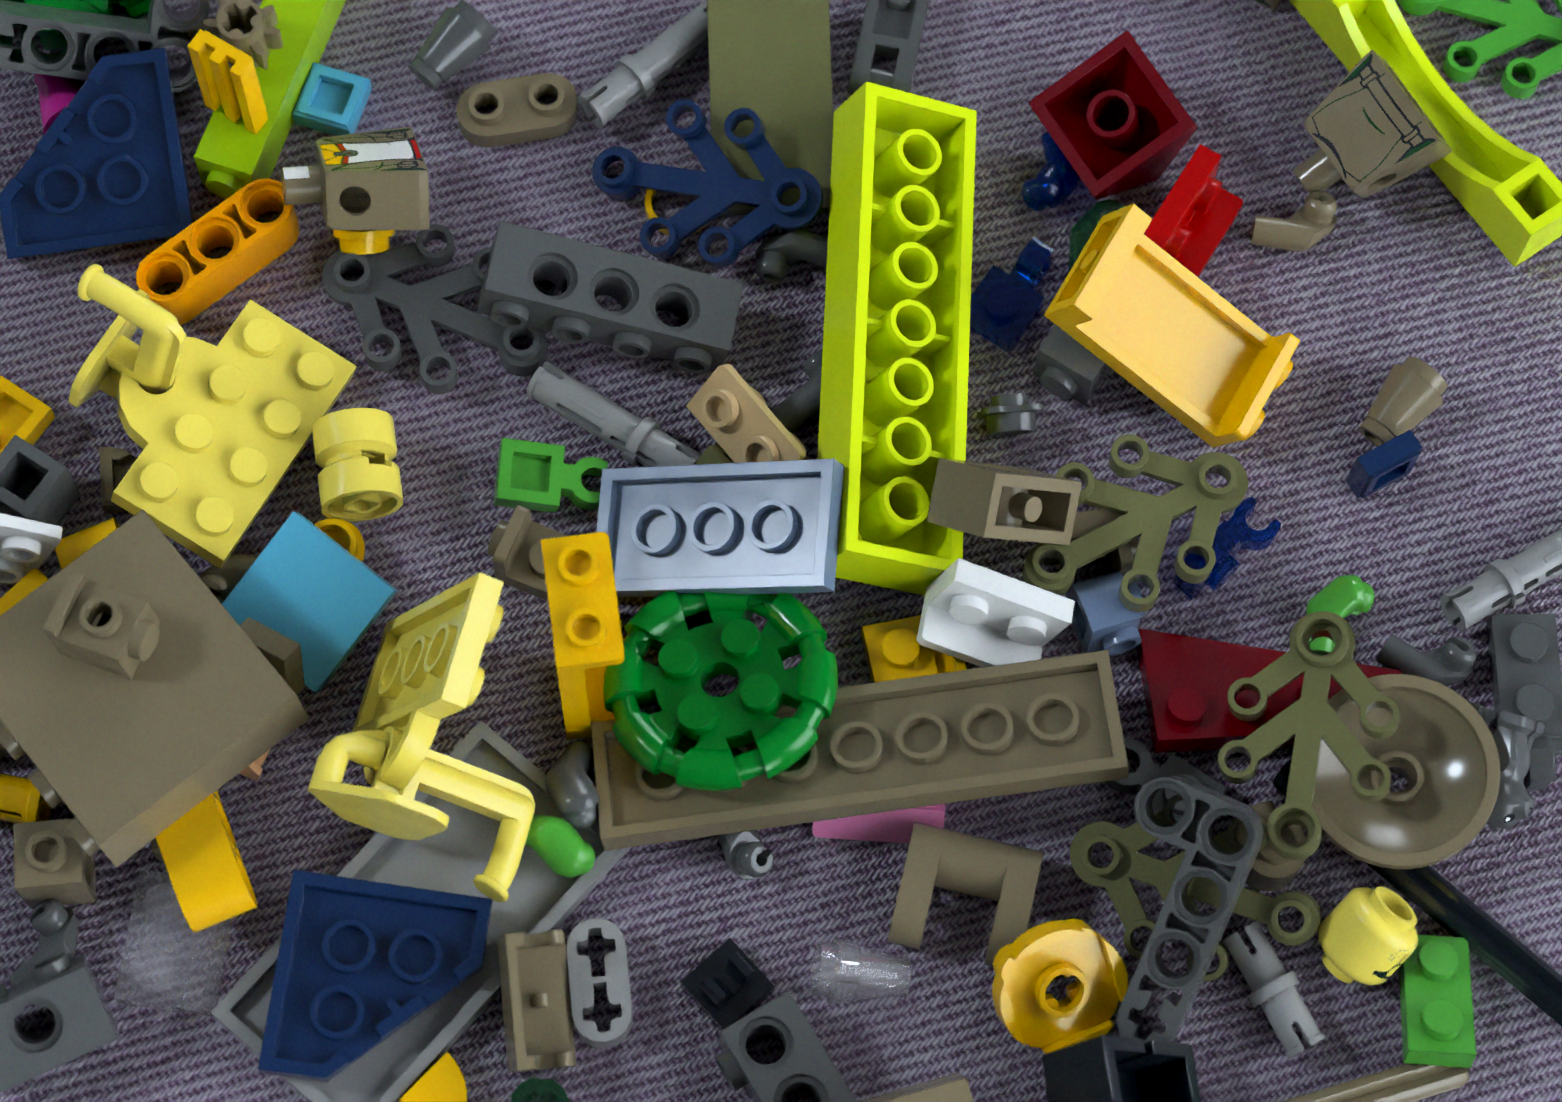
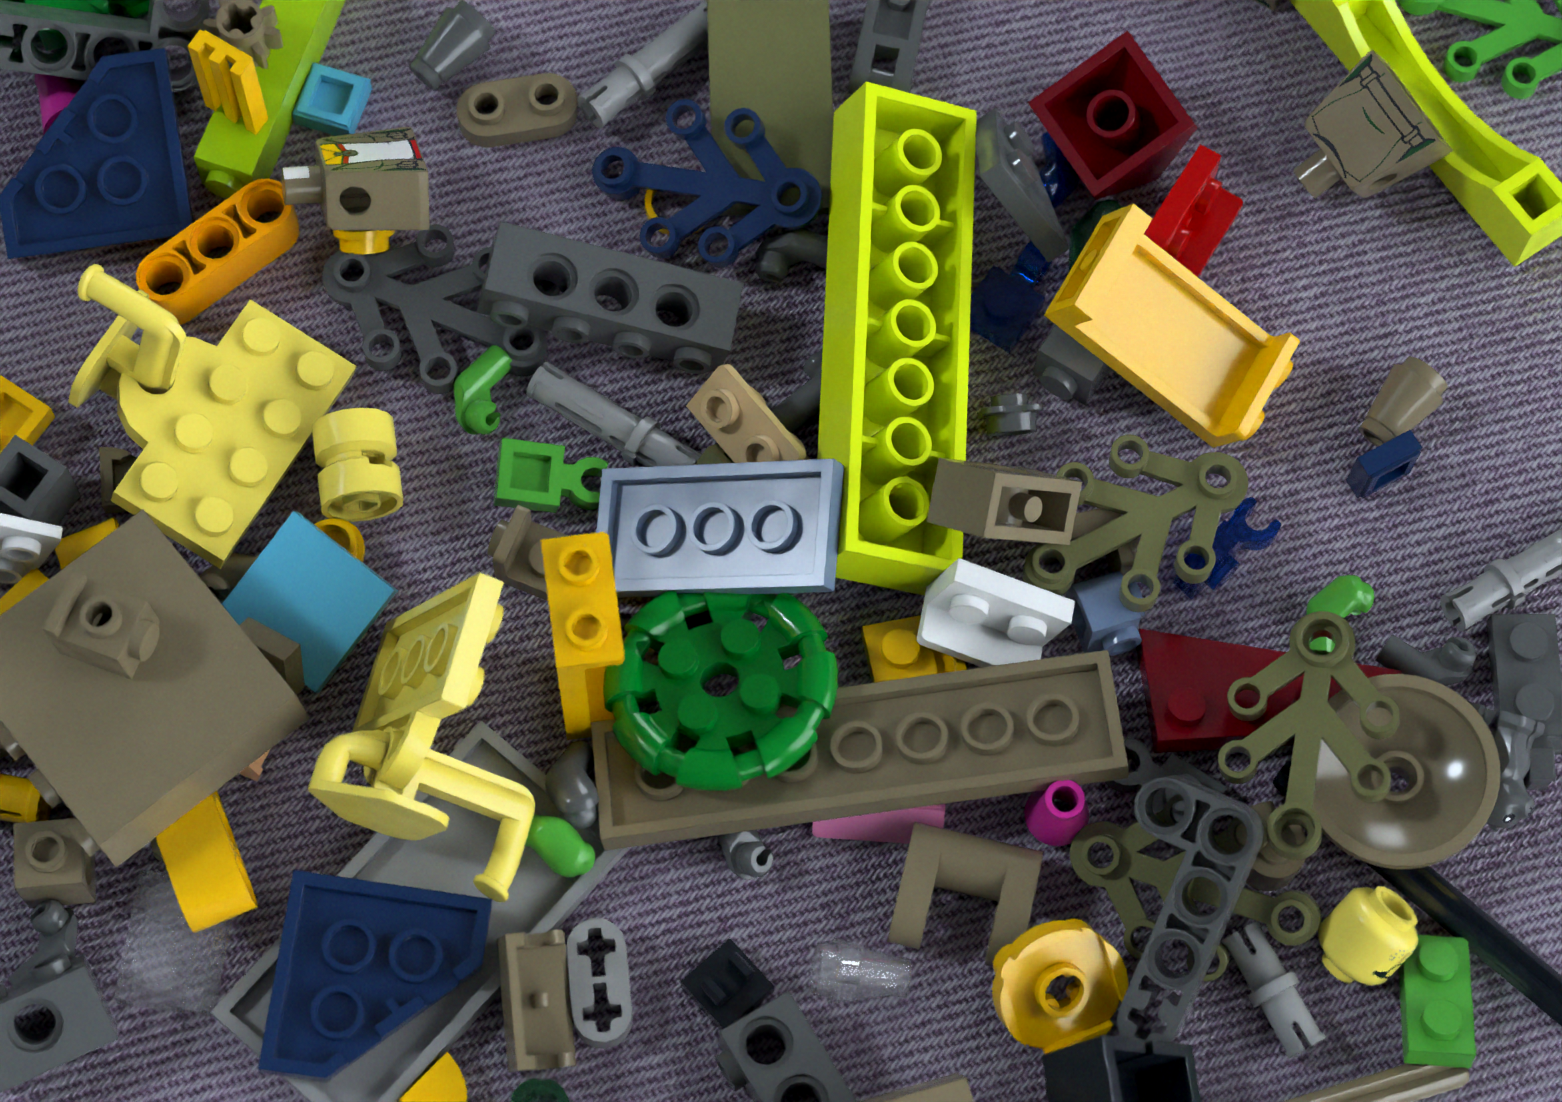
(473, 394): none -> bright green arm
(1015, 181): none -> dark grey wing
(1049, 823): none -> dark pink cone
(1301, 229): dark tan arm -> none

